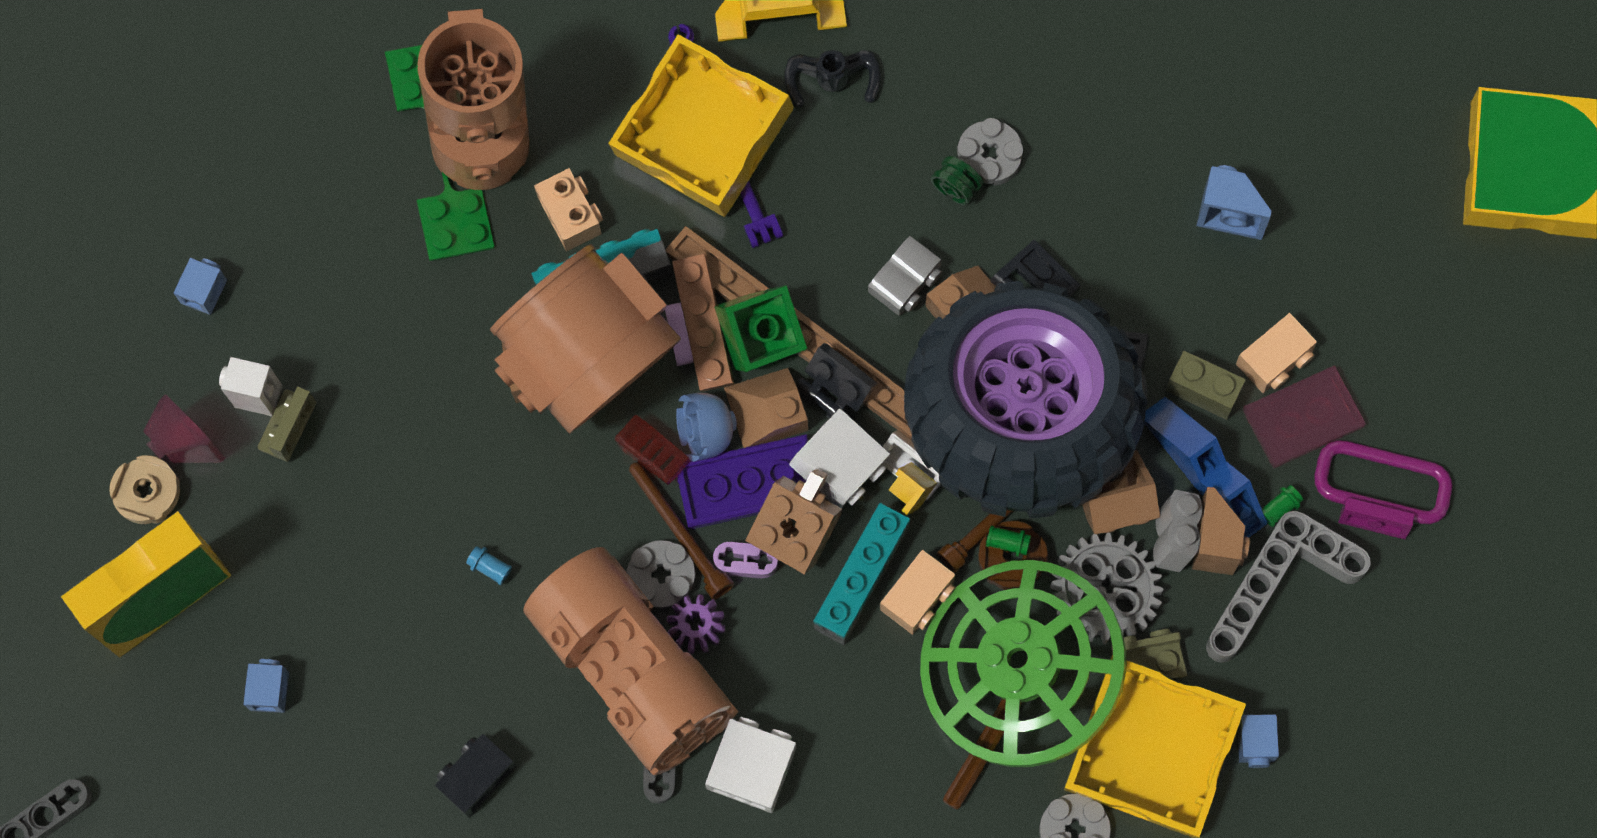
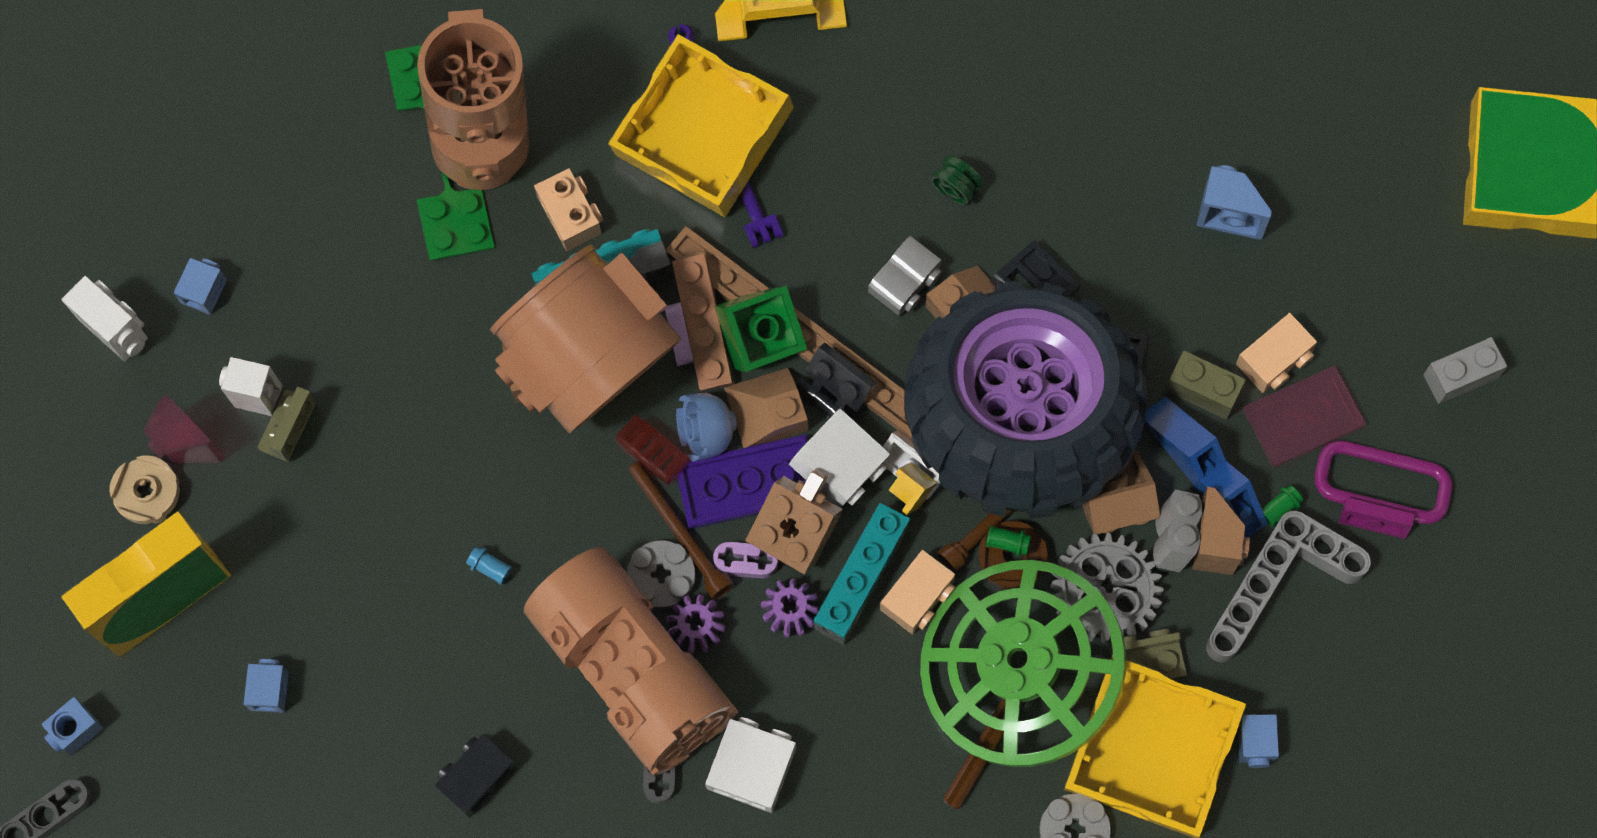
(86, 728): none -> medium blue brick
(106, 317): none -> white brick
(803, 606): none -> medium lavender gear
(832, 72): black piece -> none
(991, 134): light grey plate -> none
(1465, 370): none -> light grey brick

